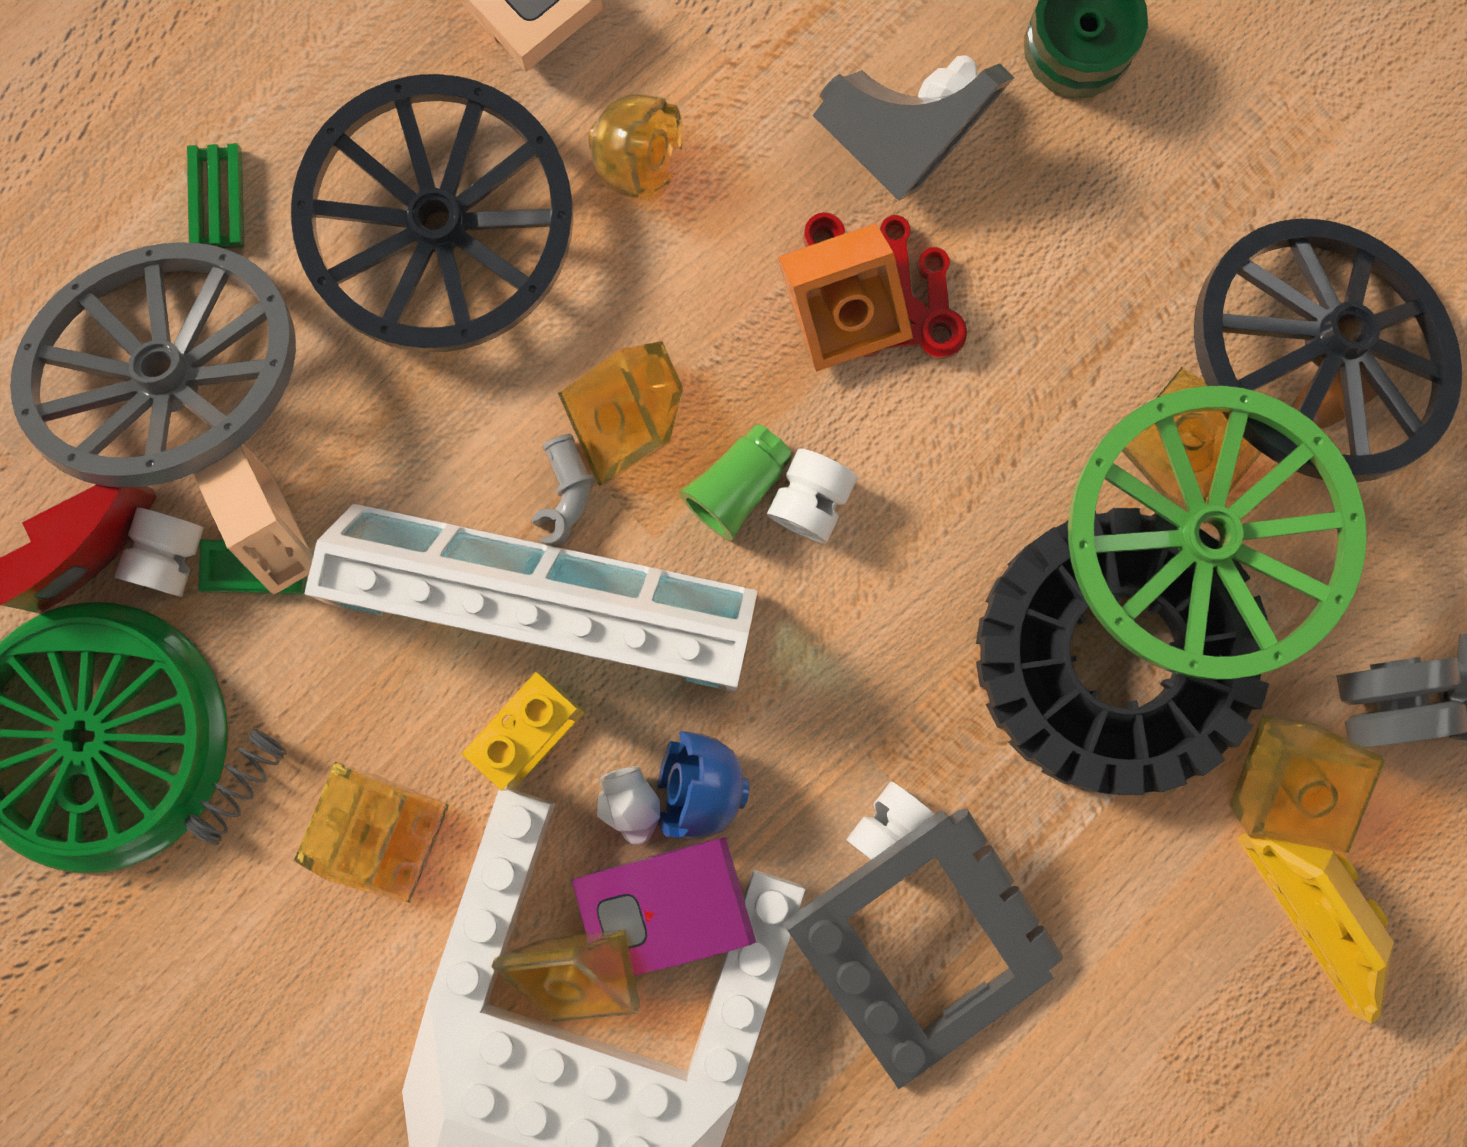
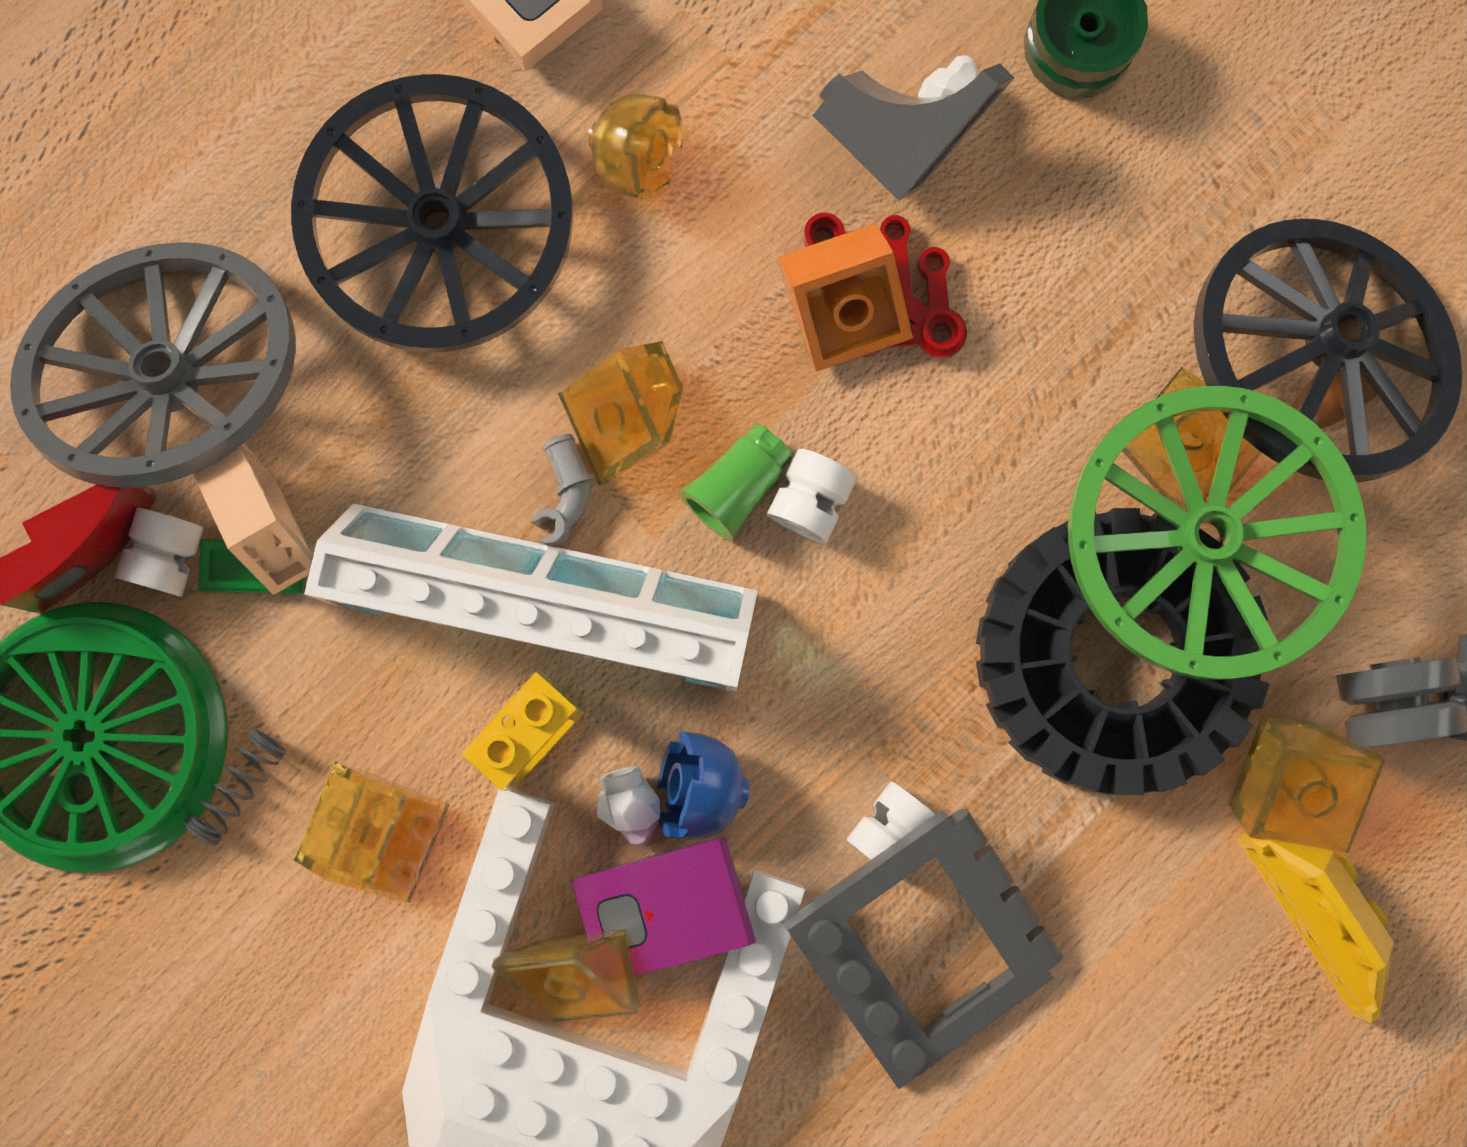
(213, 155): green tile -> none

